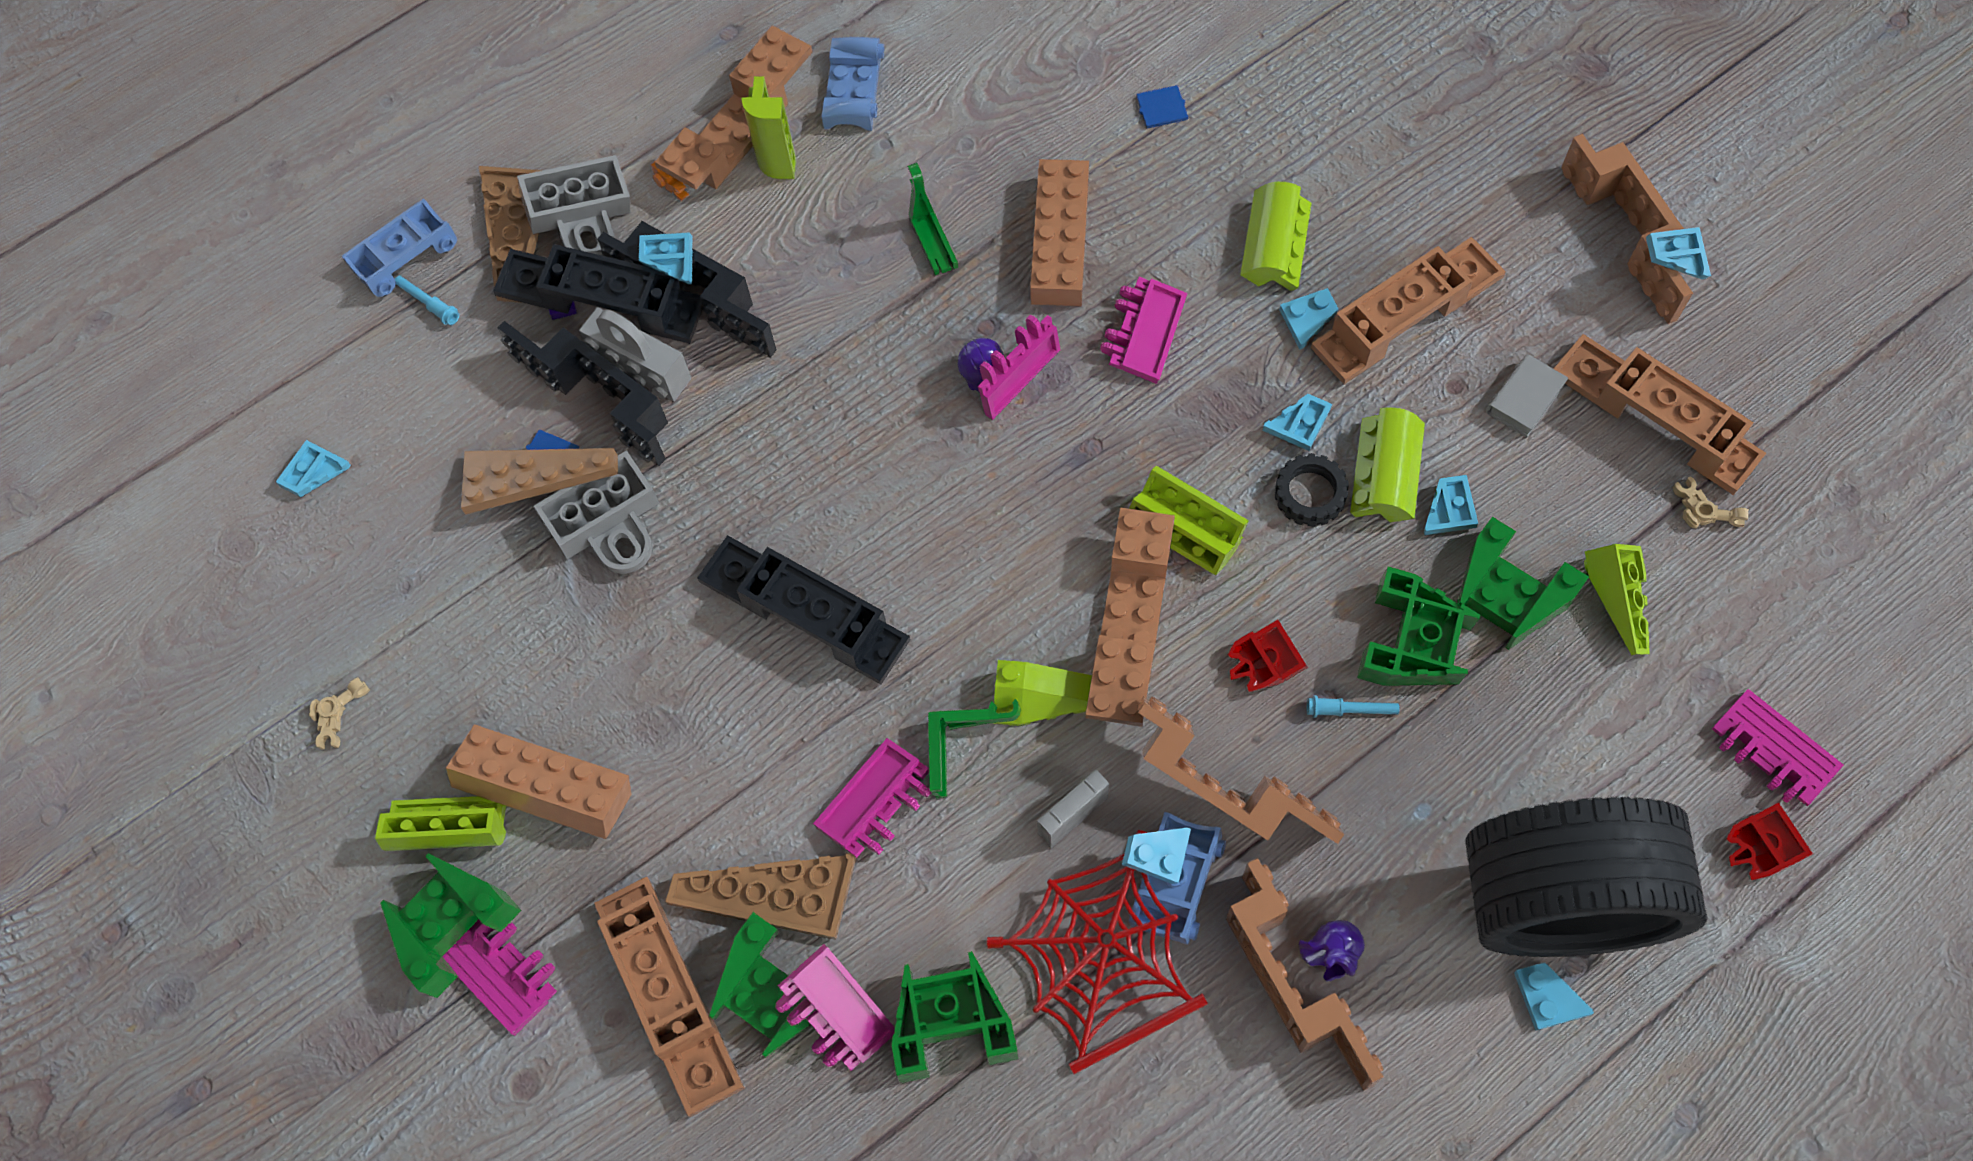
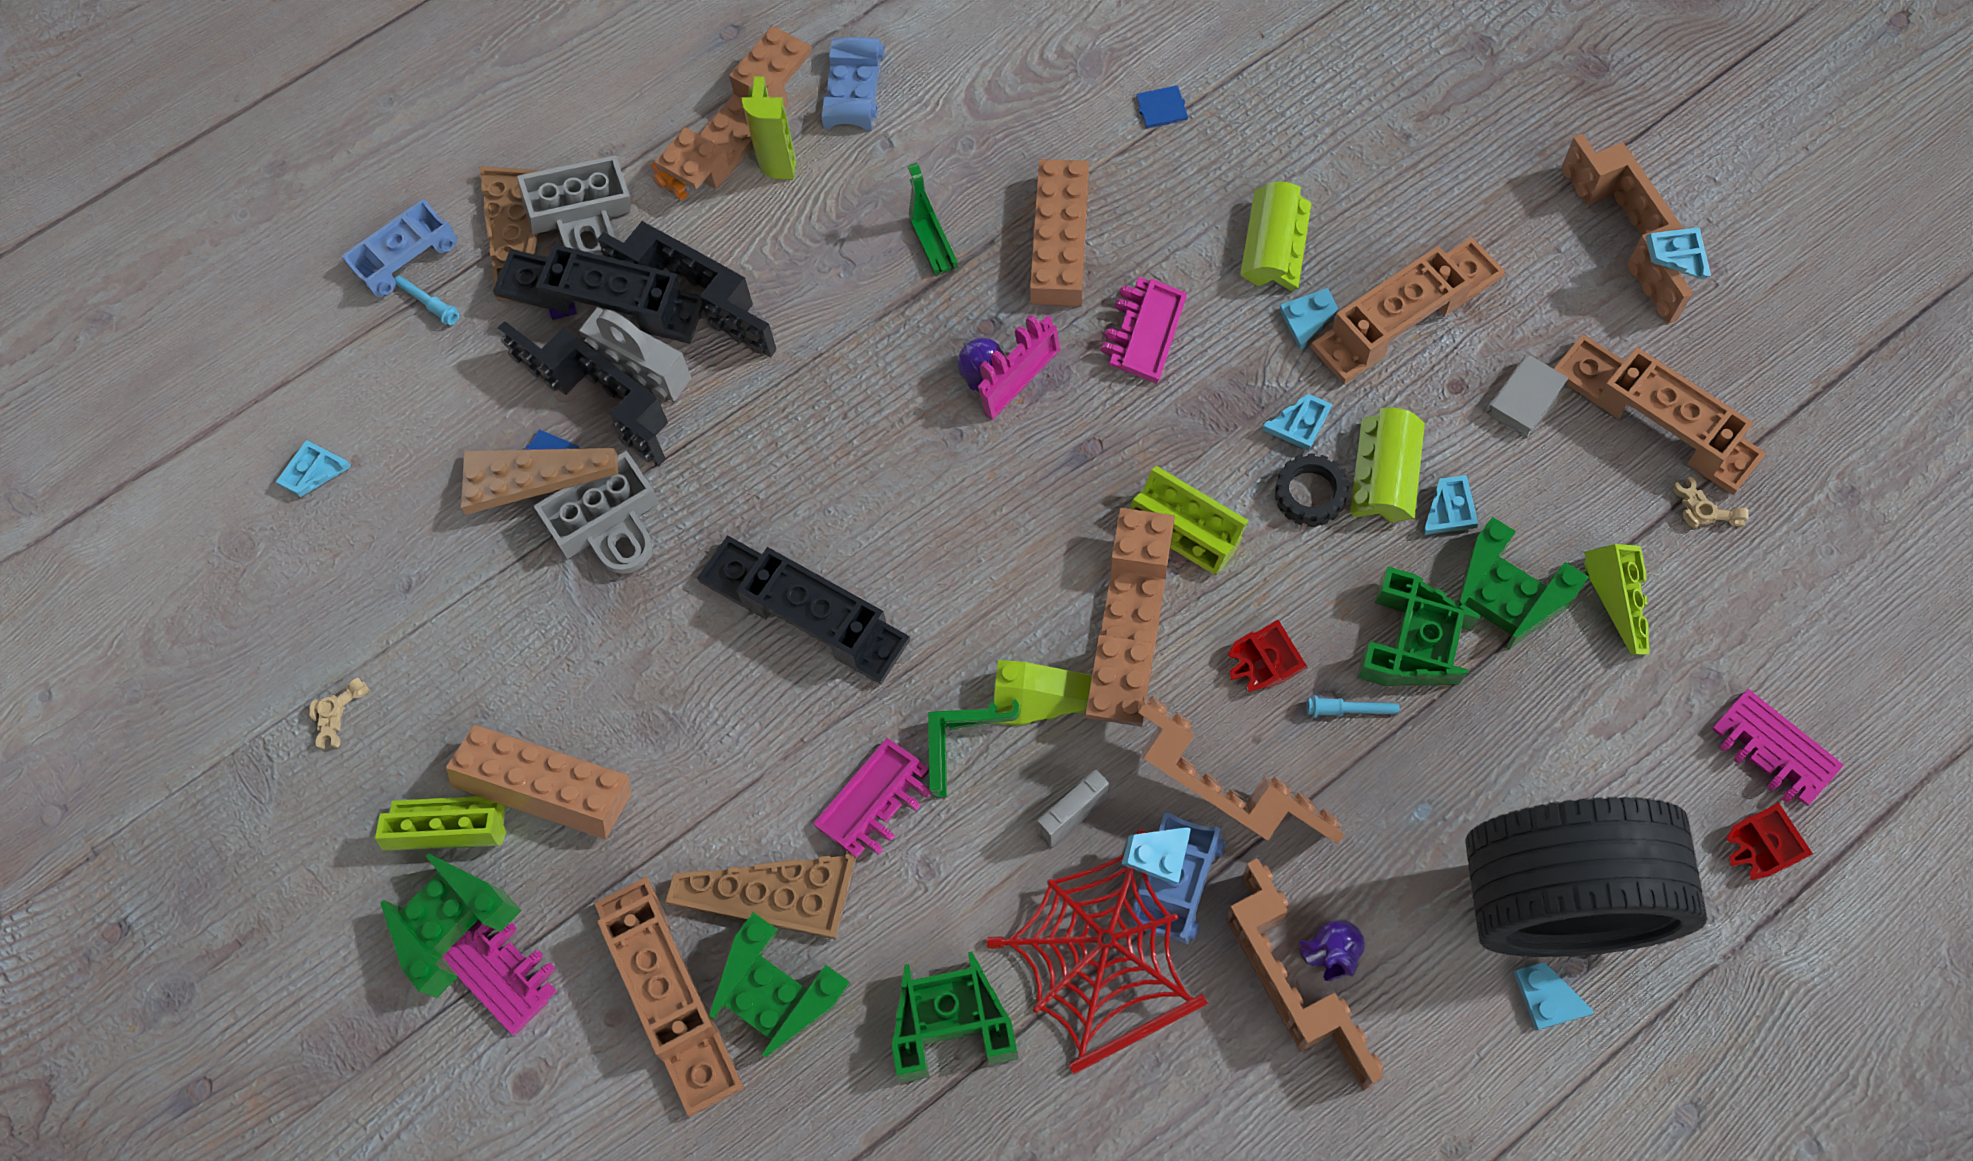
(668, 254): medium azure wing -> none
(840, 1011): hinge -> none

